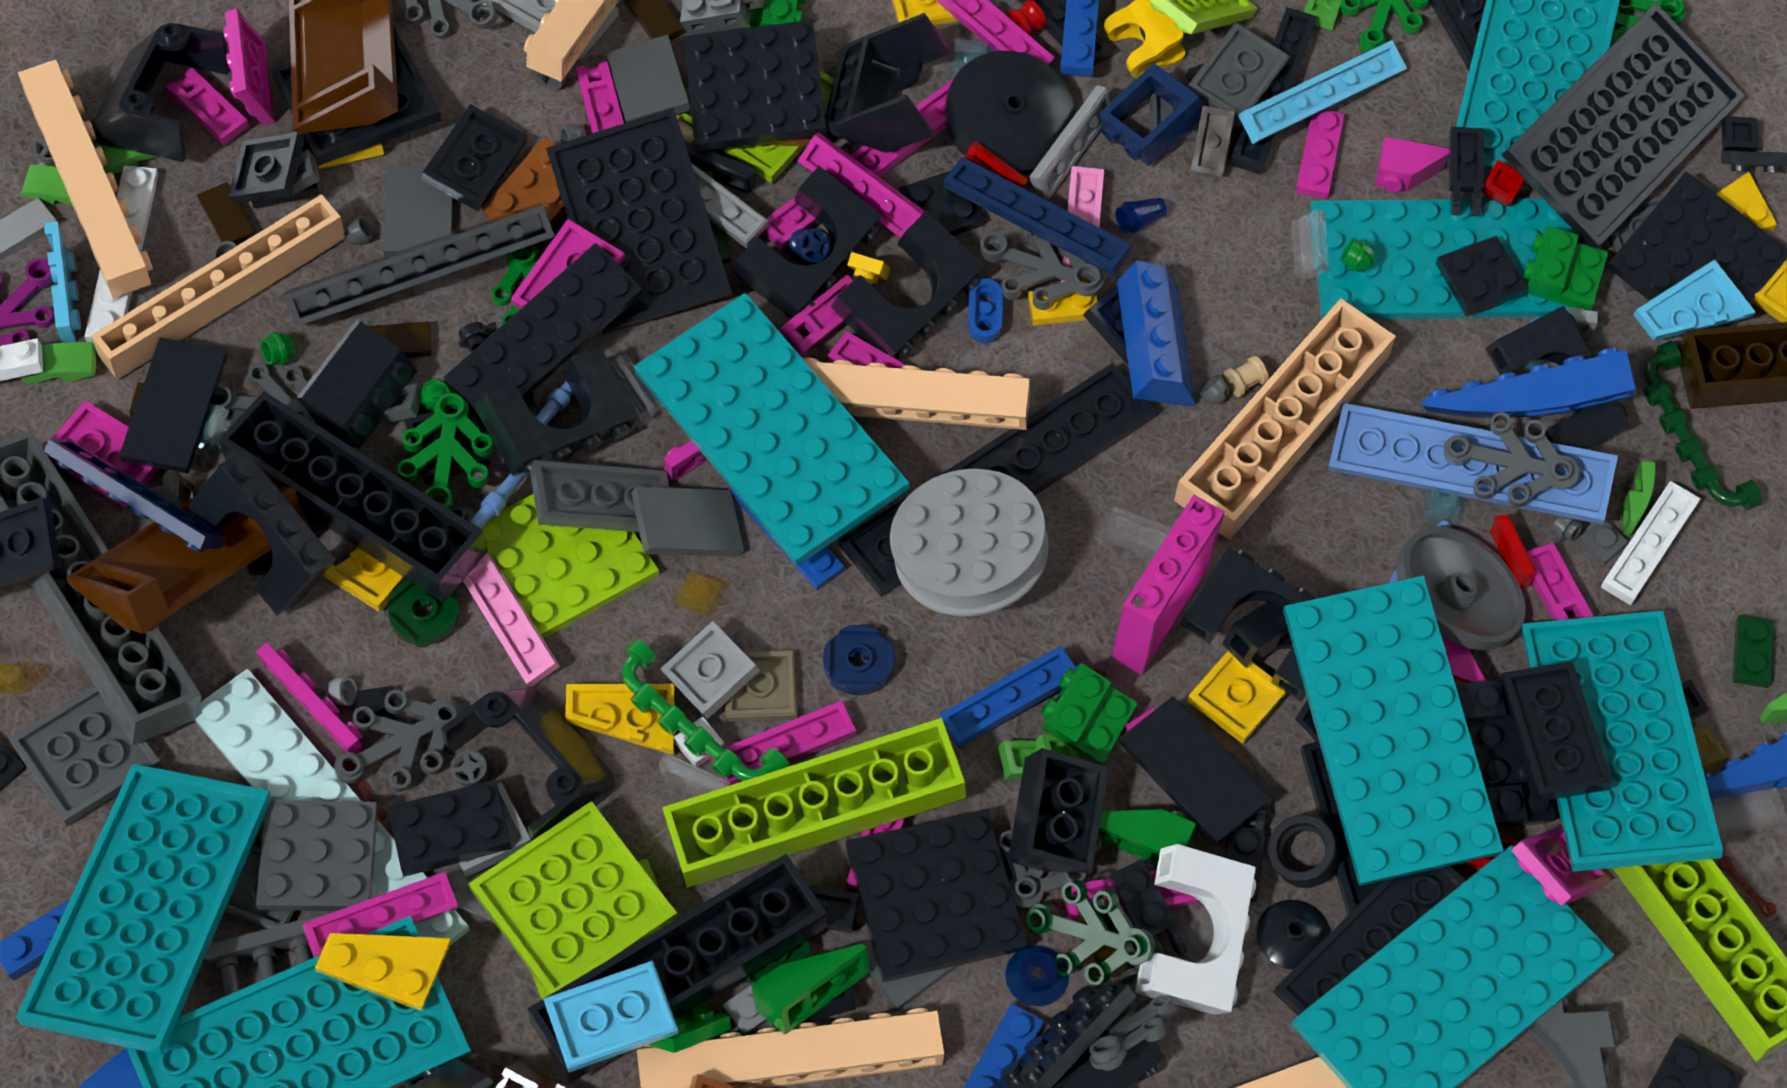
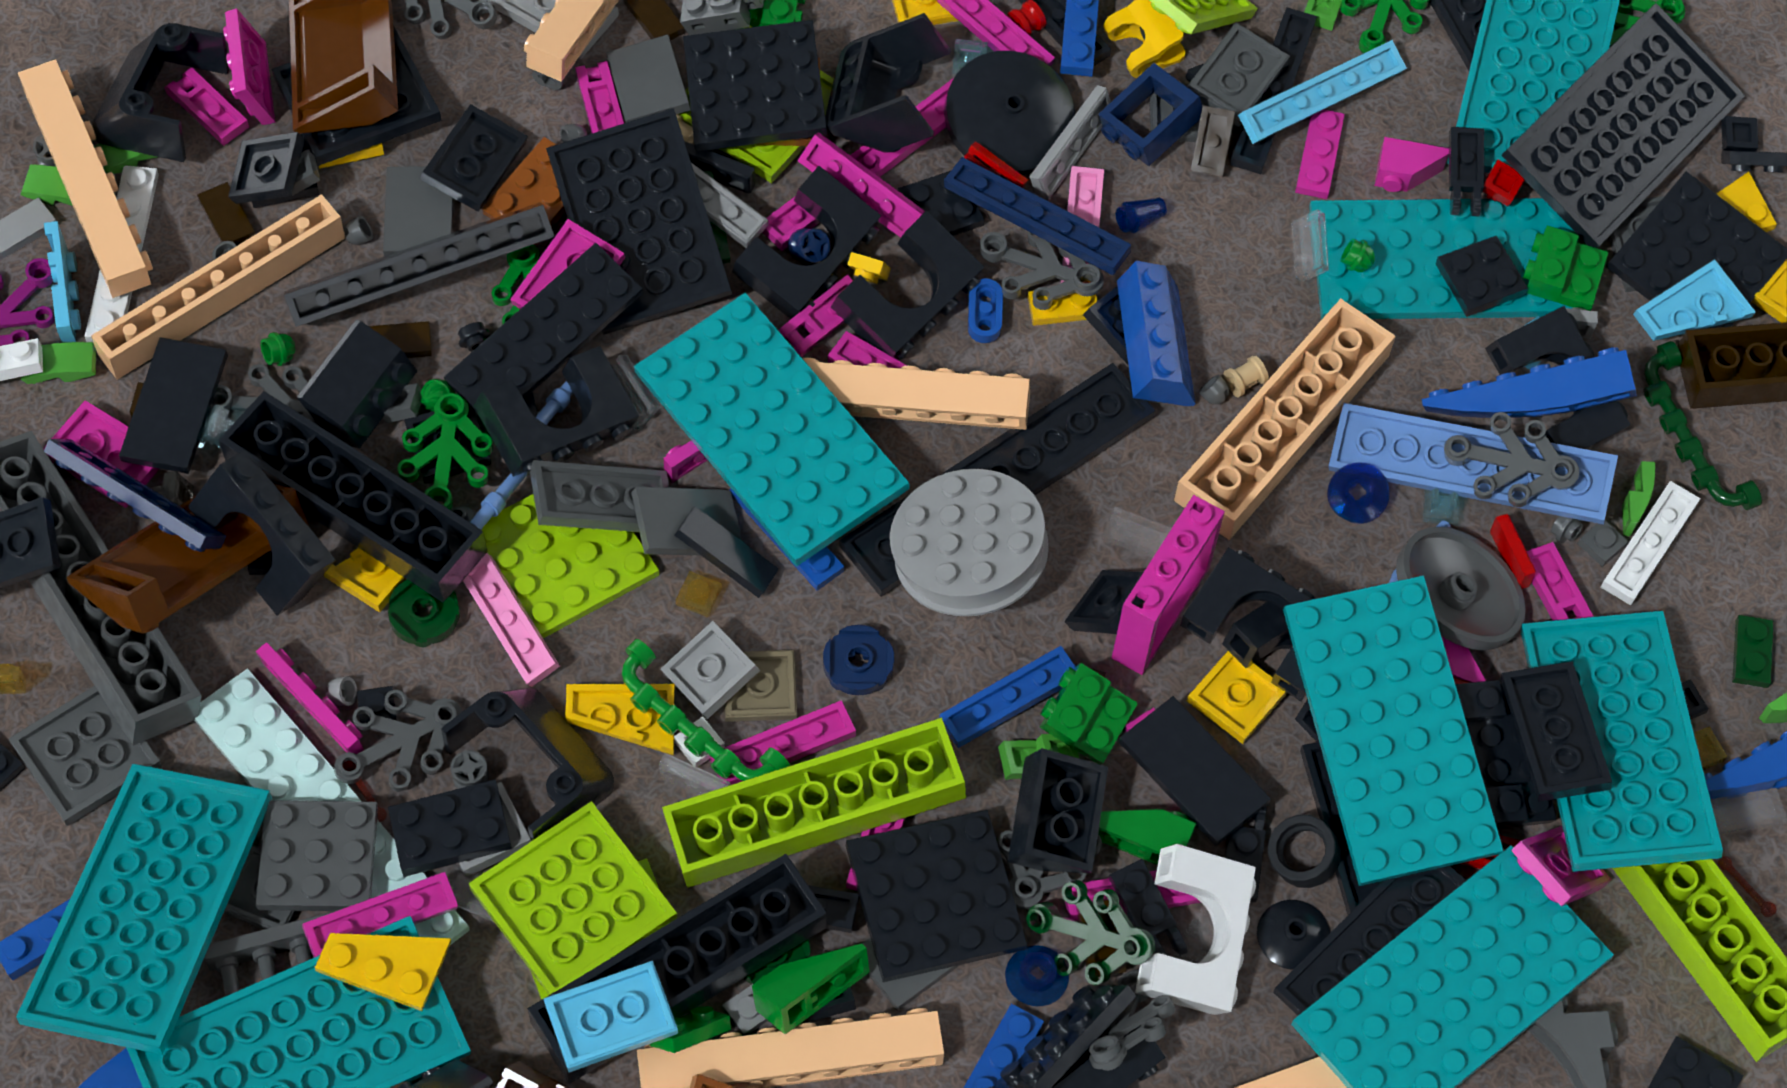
(726, 551): none -> black tile
(1103, 602): none -> black plate
(1369, 505): none -> clear blue piece

